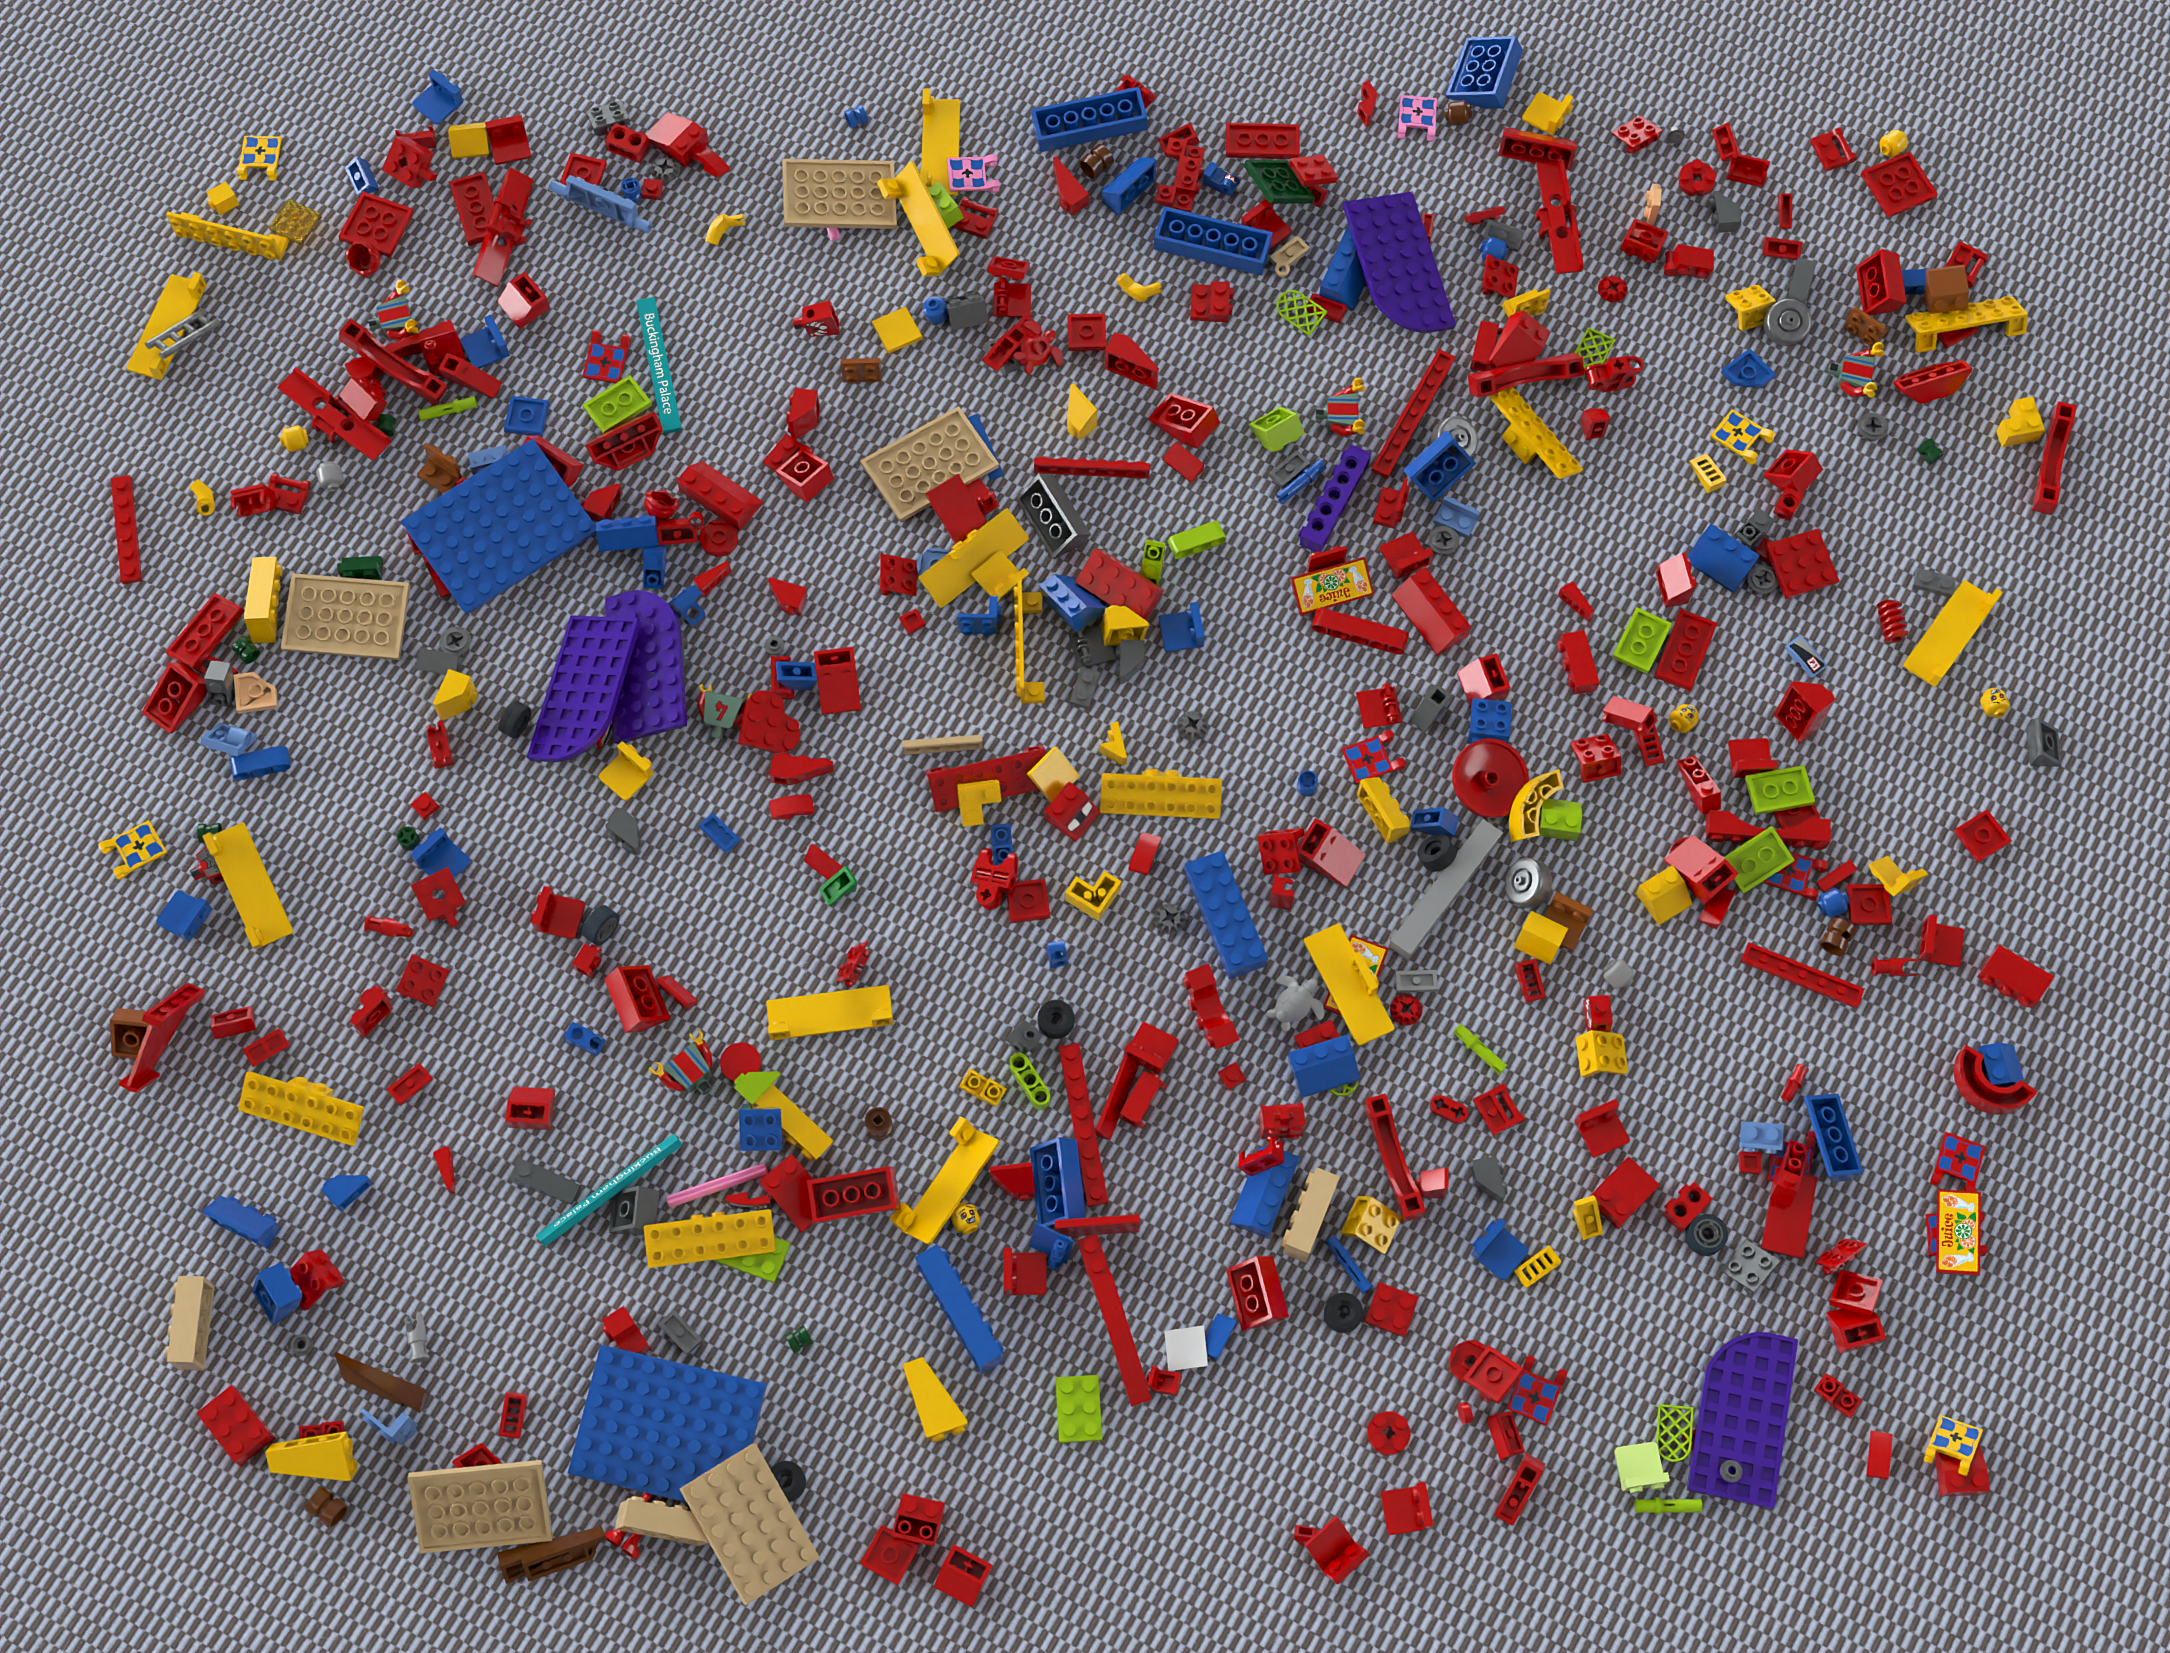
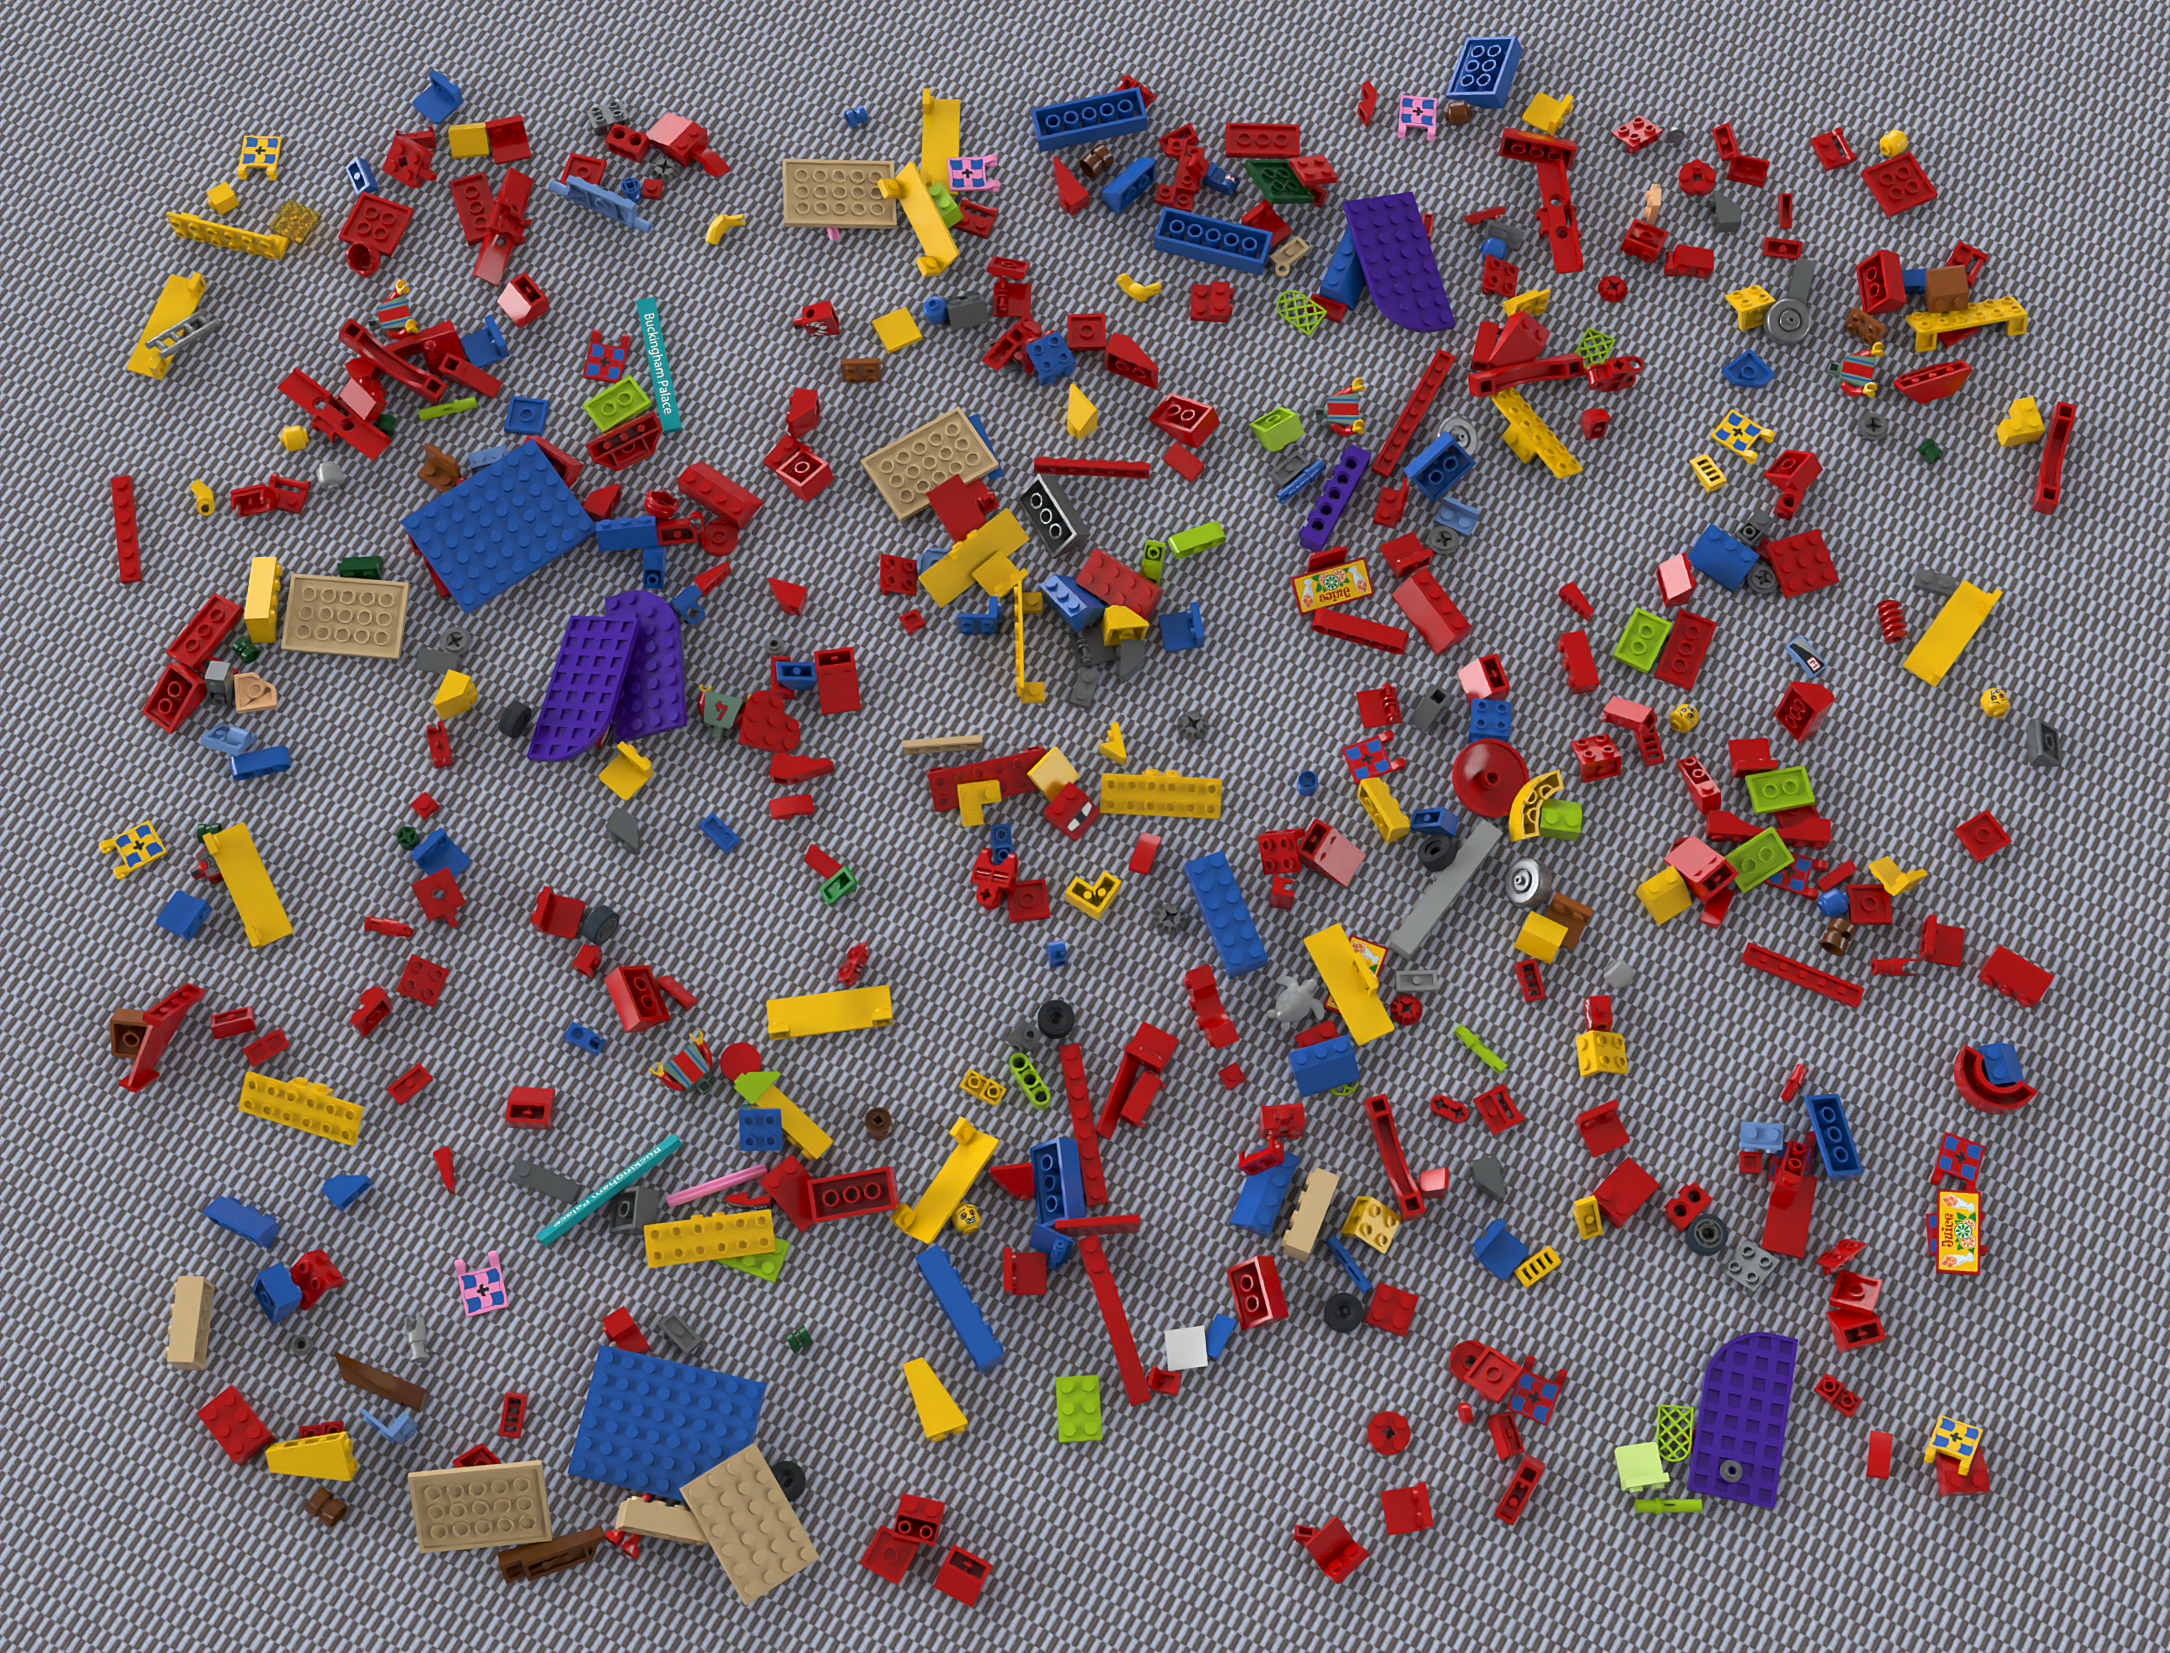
(482, 1289): none -> bright pink flag
(1051, 358): none -> blue bracket
(1198, 165): none -> red plate

